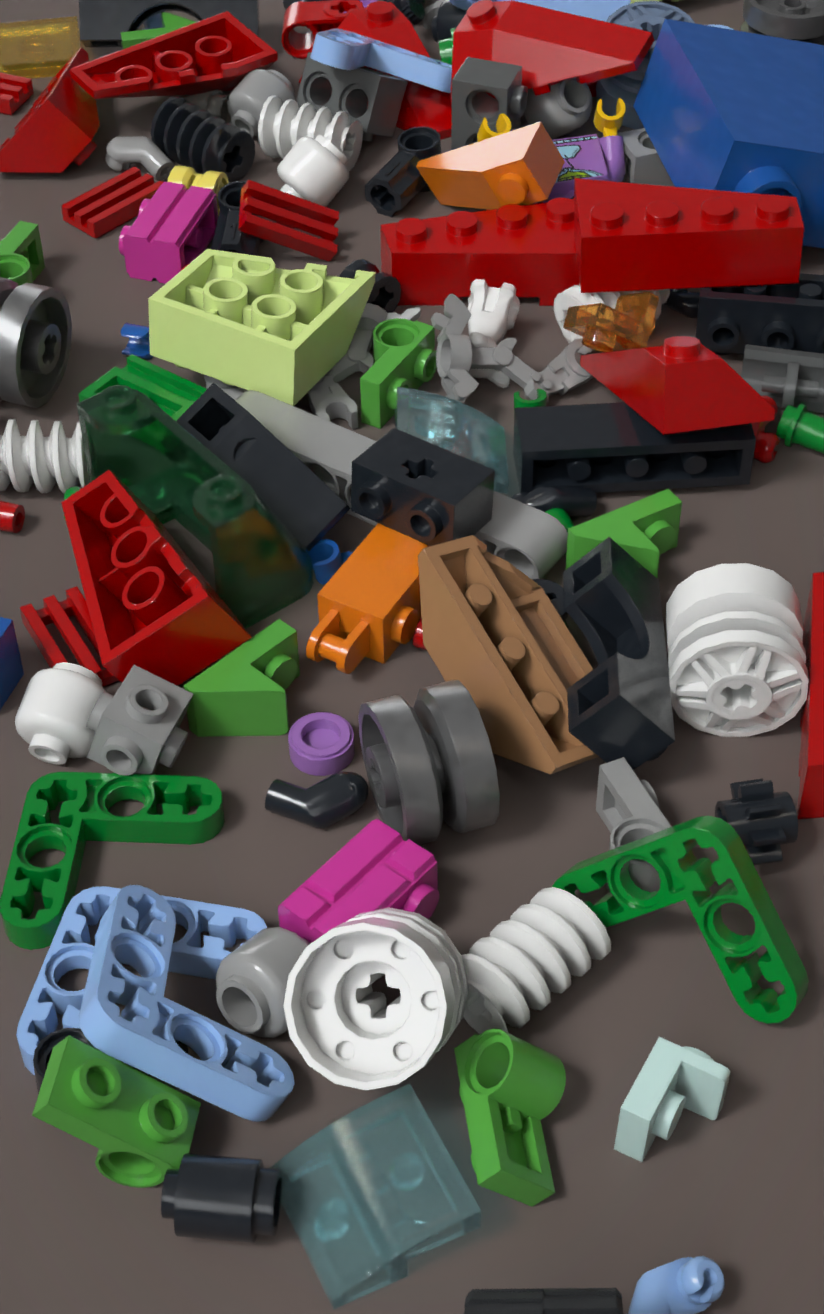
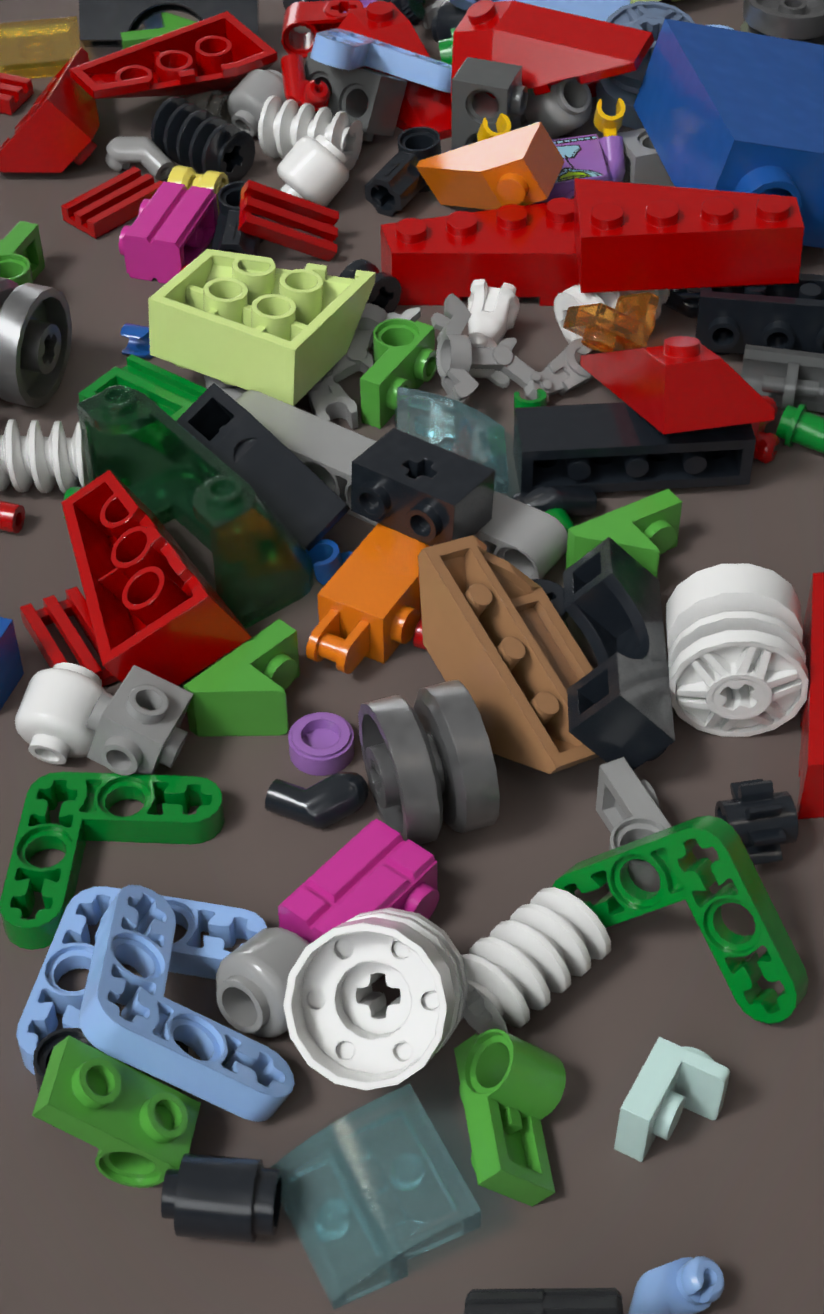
(298, 87): none -> red arm

